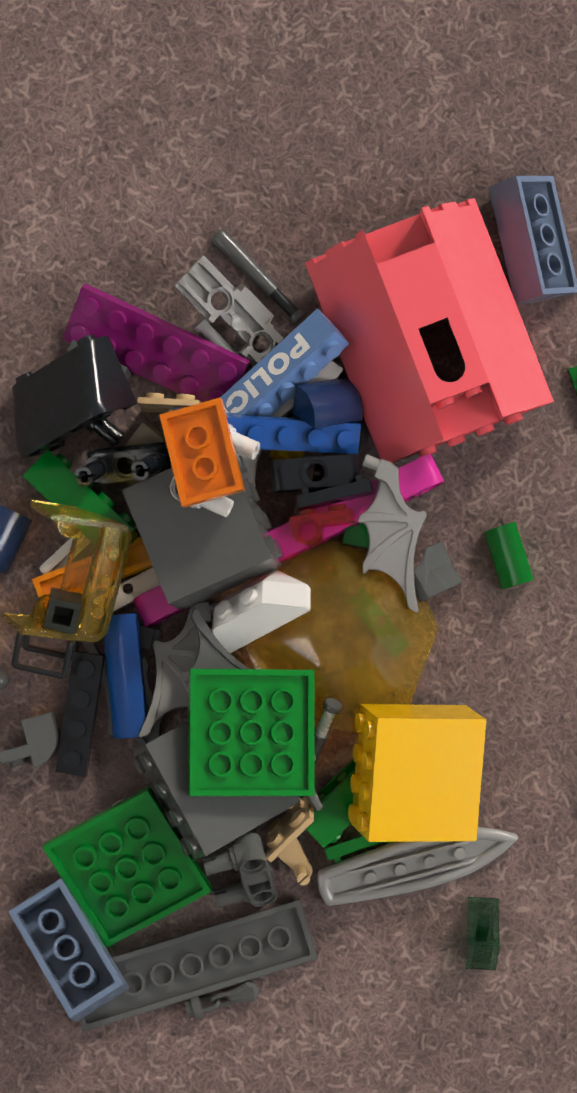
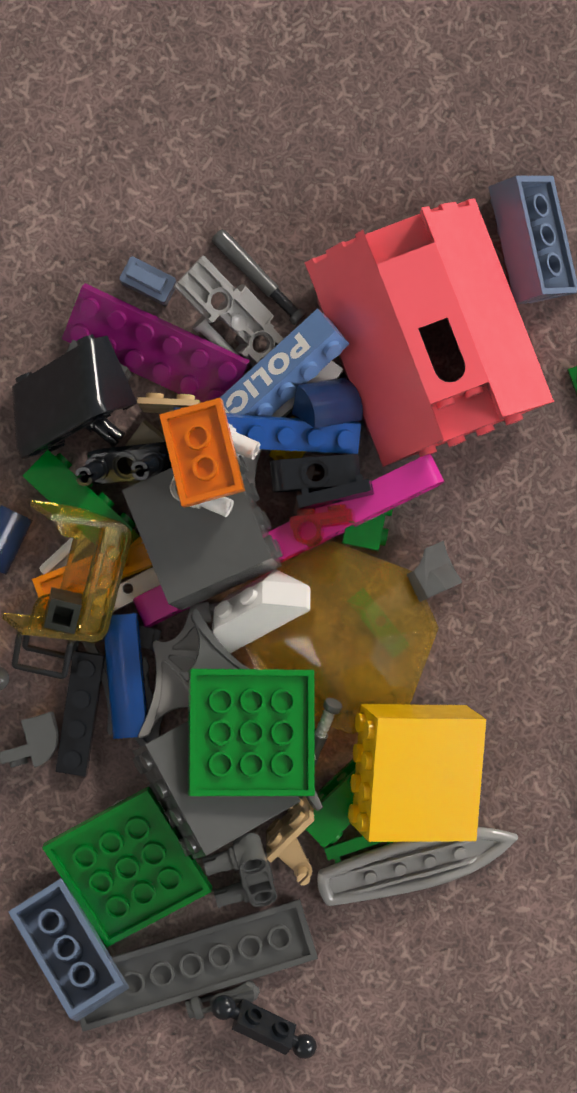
(148, 281): none -> sand blue piece
(264, 1026): none -> black plate
(391, 530): light grey animal -> none
(482, 934): clear green slope -> none
(508, 555): green brick -> none

